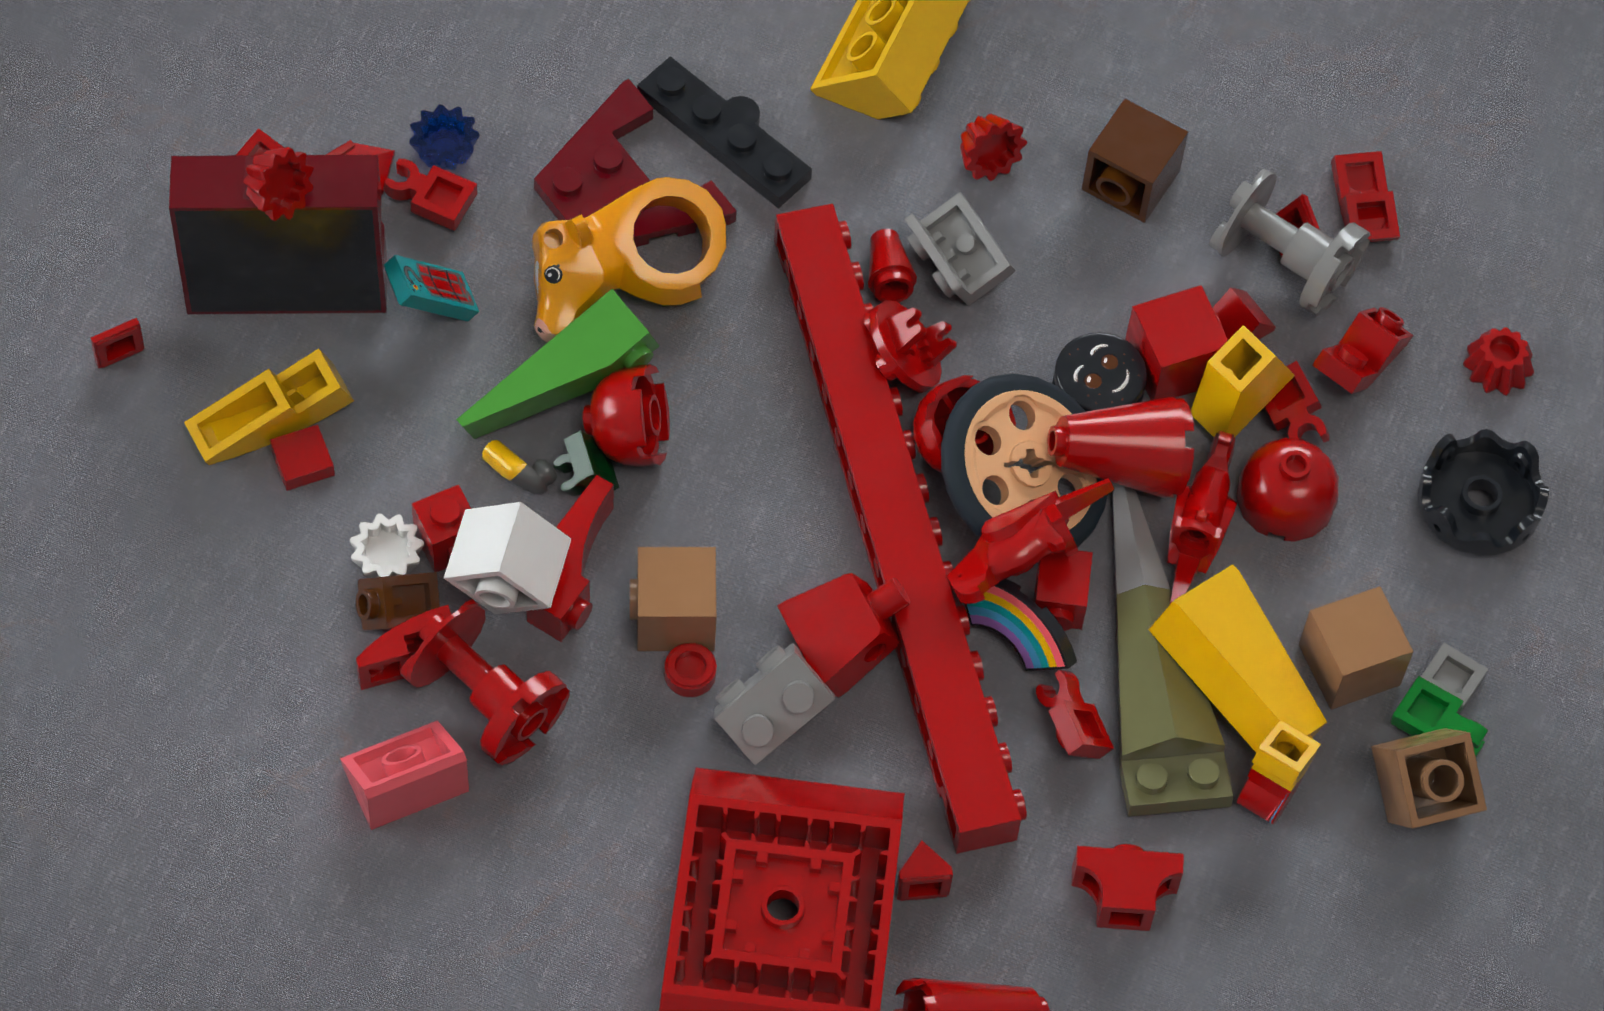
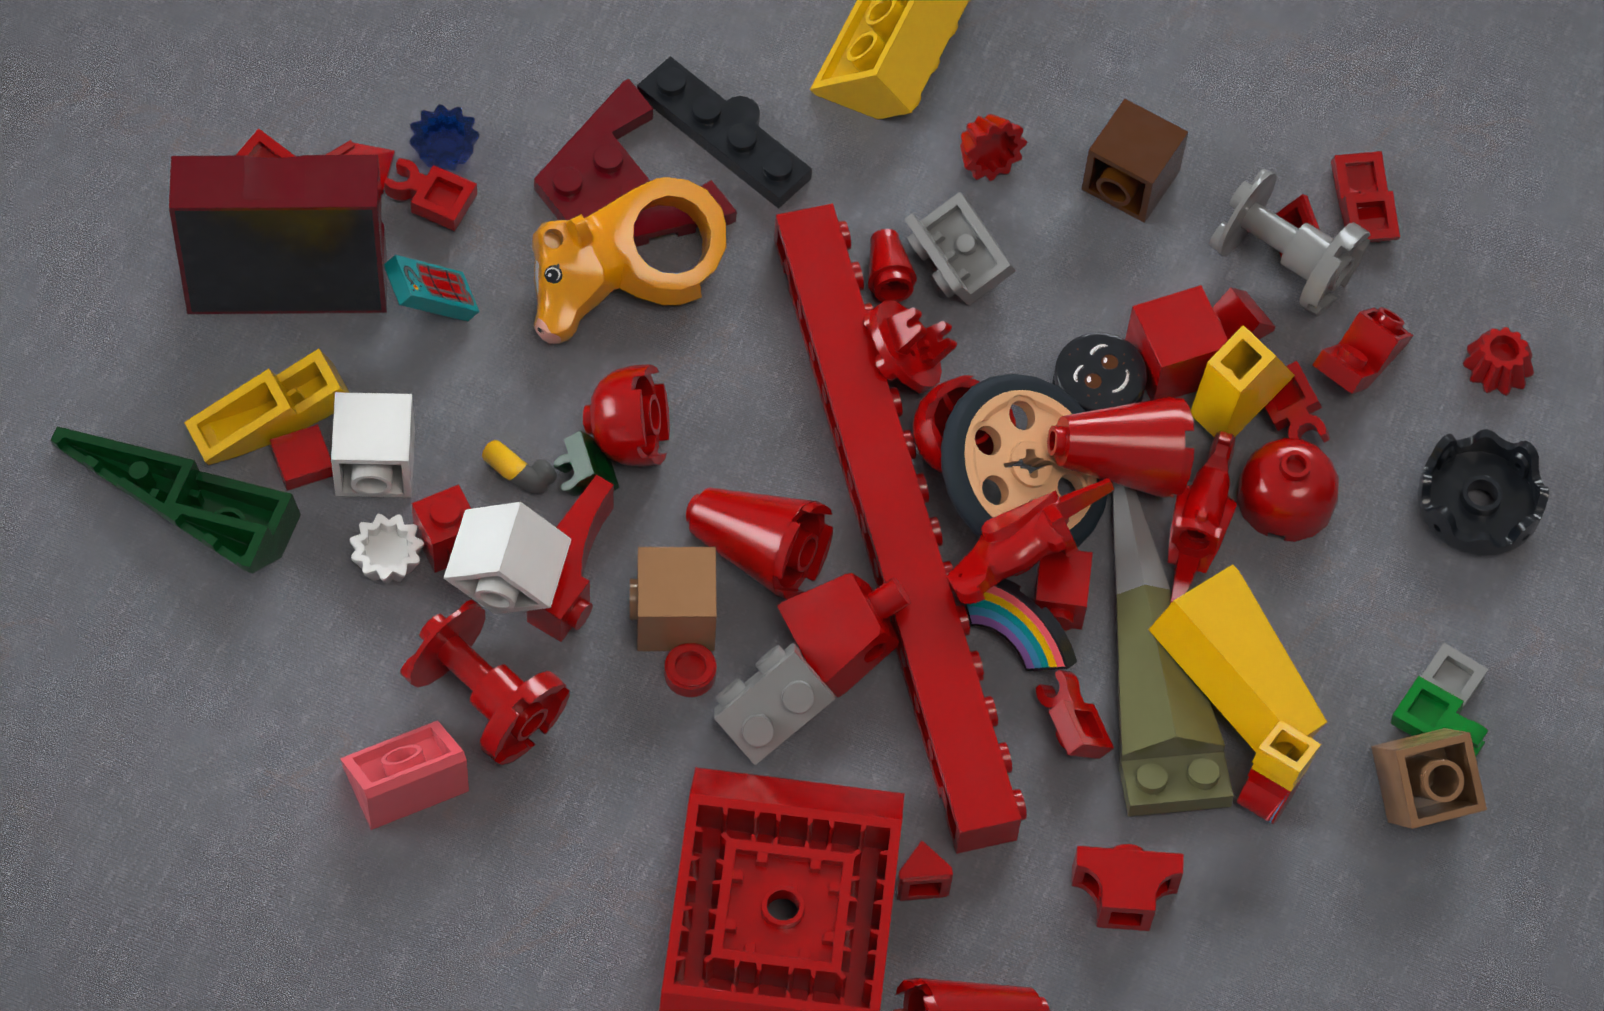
(117, 343): red slope -> none
(228, 515): none -> dark green wedge
(279, 182): red piece -> none
(373, 445): none -> white head
(386, 655): red slope -> none
(394, 599): reddish brown bracket -> none
(565, 367): bright green wedge -> none
(764, 535): none -> red cone
(1355, 647): medium nougat head -> none

